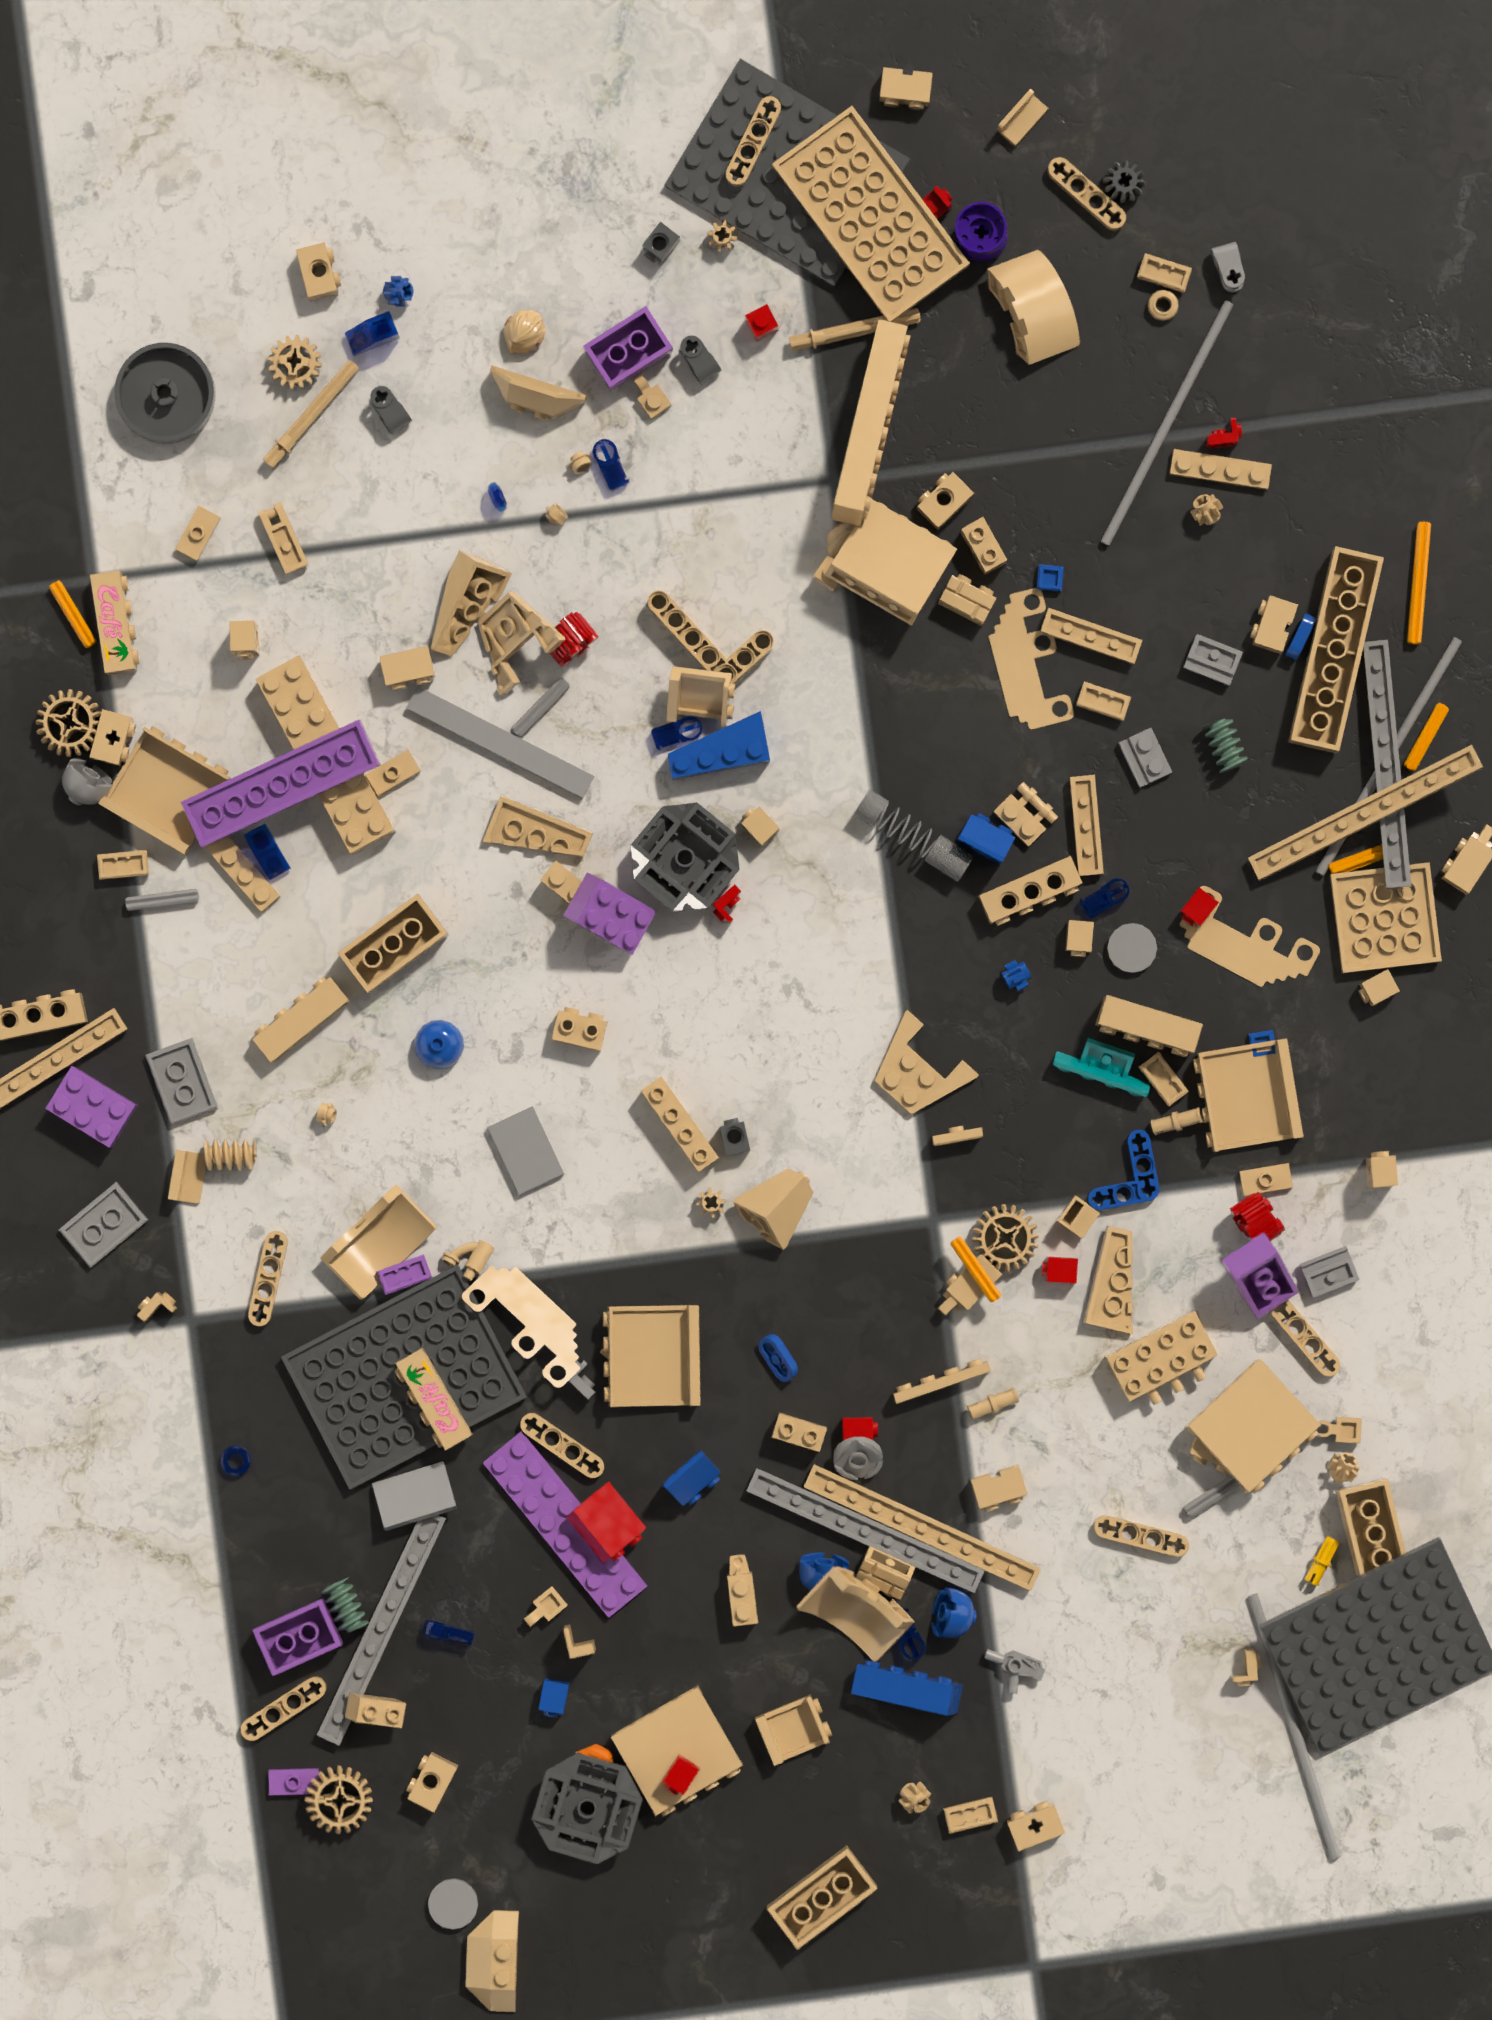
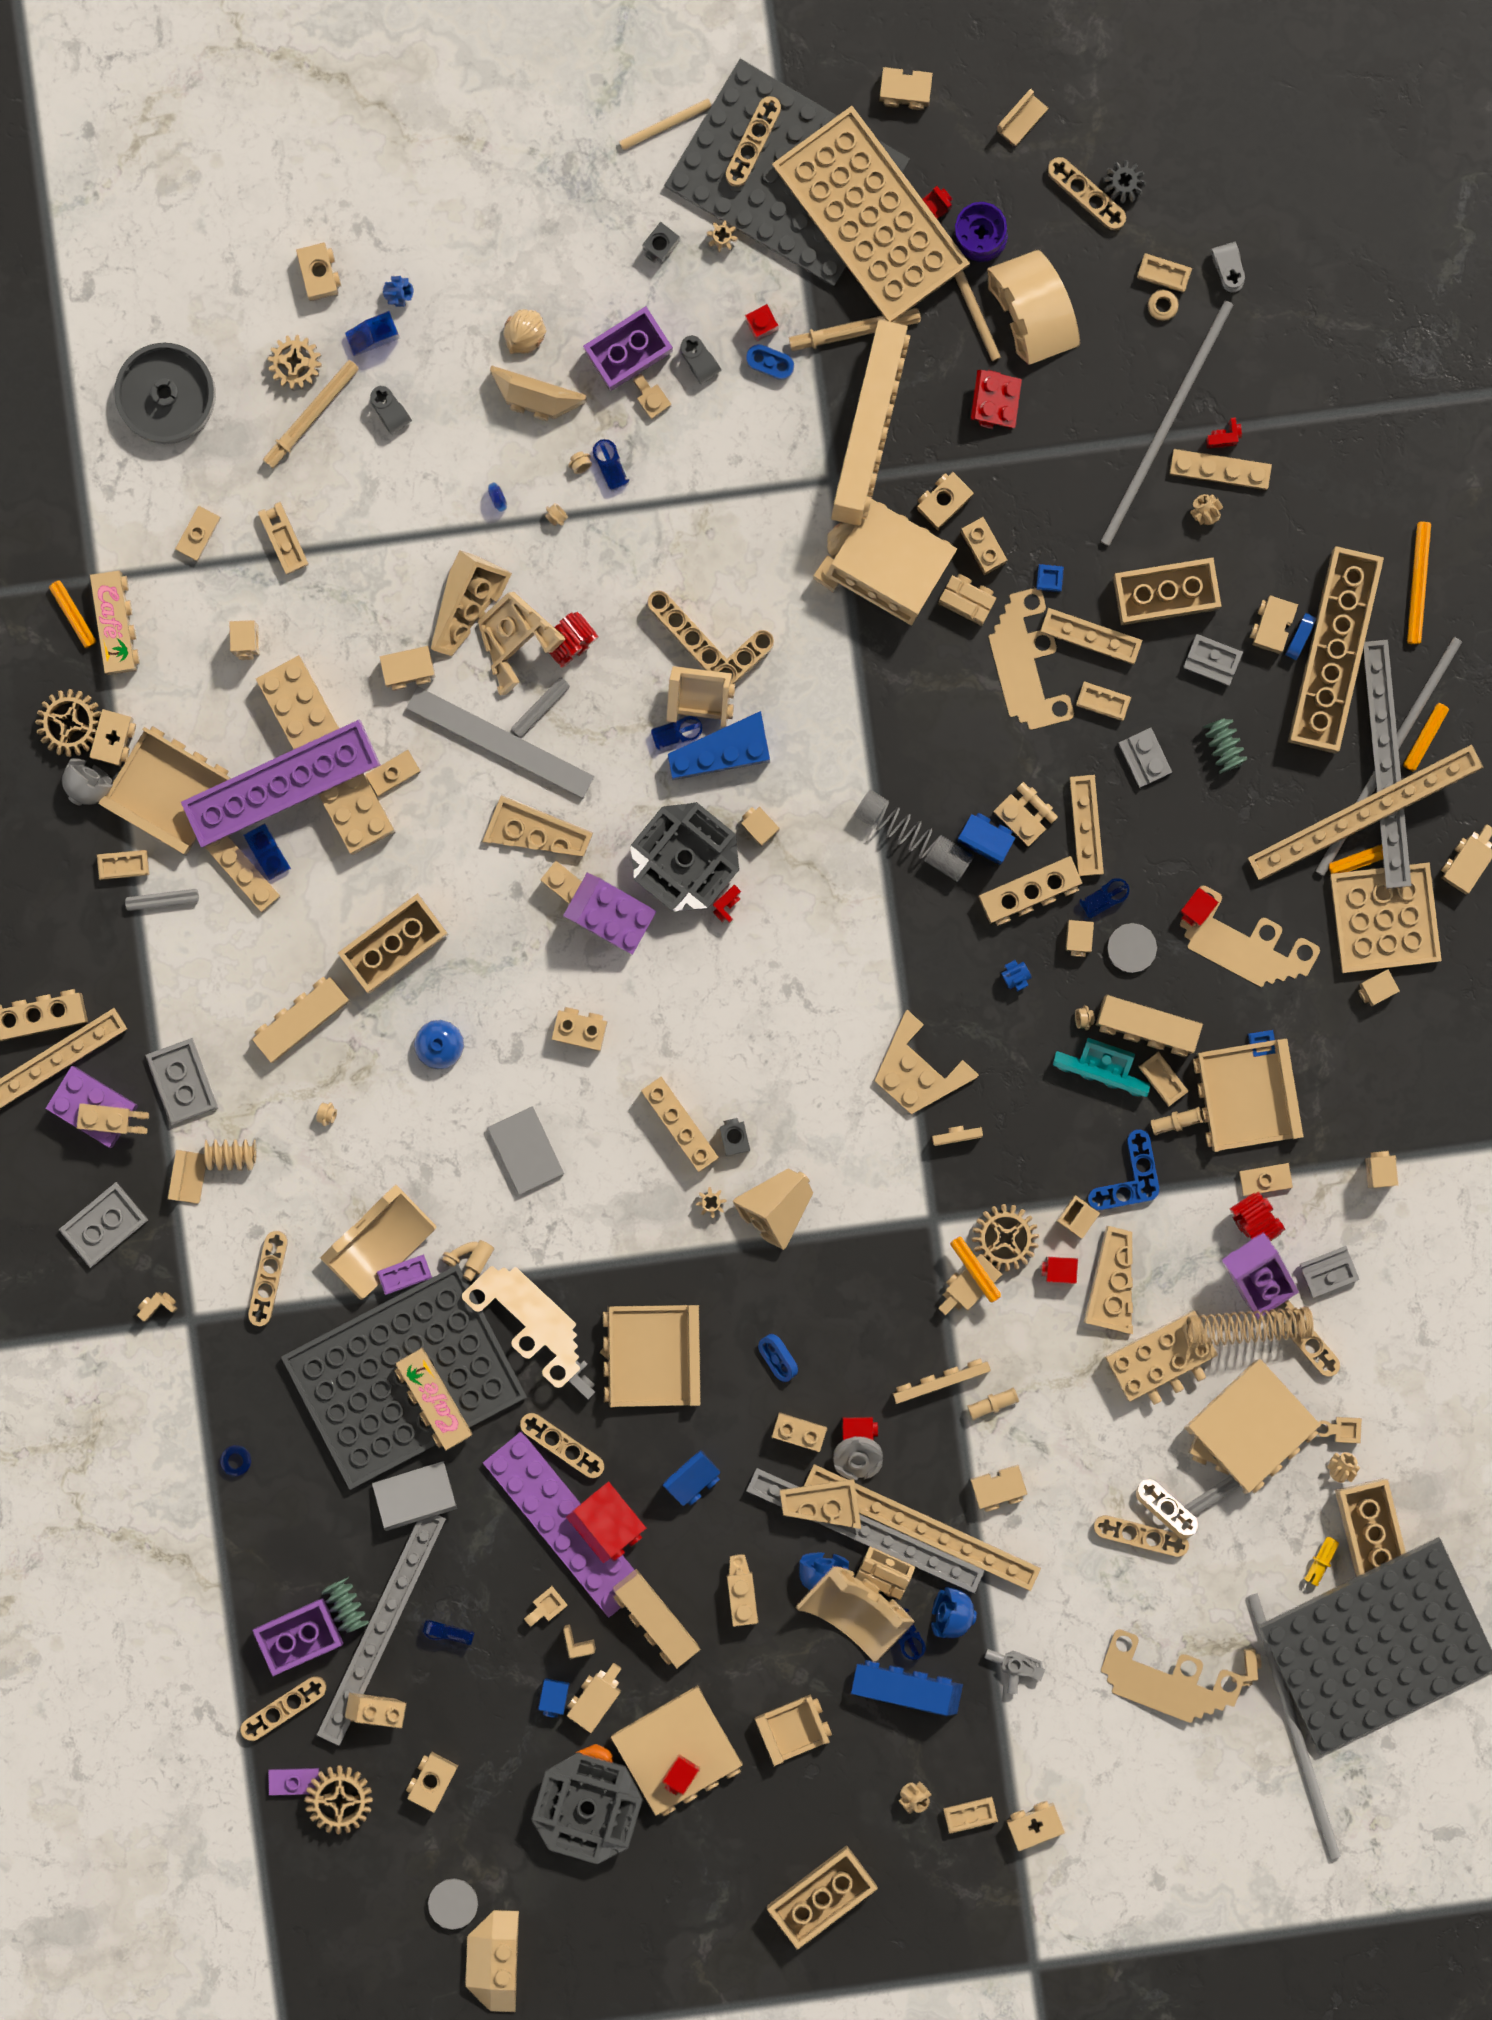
(109, 1119): none -> tan hinge
(596, 1698): none -> tan hinge
(656, 1619): none -> tan brick
(665, 124): none -> tan bar
(770, 362): none -> blue plate
(823, 1502): none -> tan wing
(977, 316): none -> tan bar
(995, 399): none -> red piece
(1084, 1018): none -> tan plate
(1164, 1692): none -> tan piece
(1166, 1519): none -> beam
(1167, 591): none -> tan brick
(1195, 1321): none -> tan piece

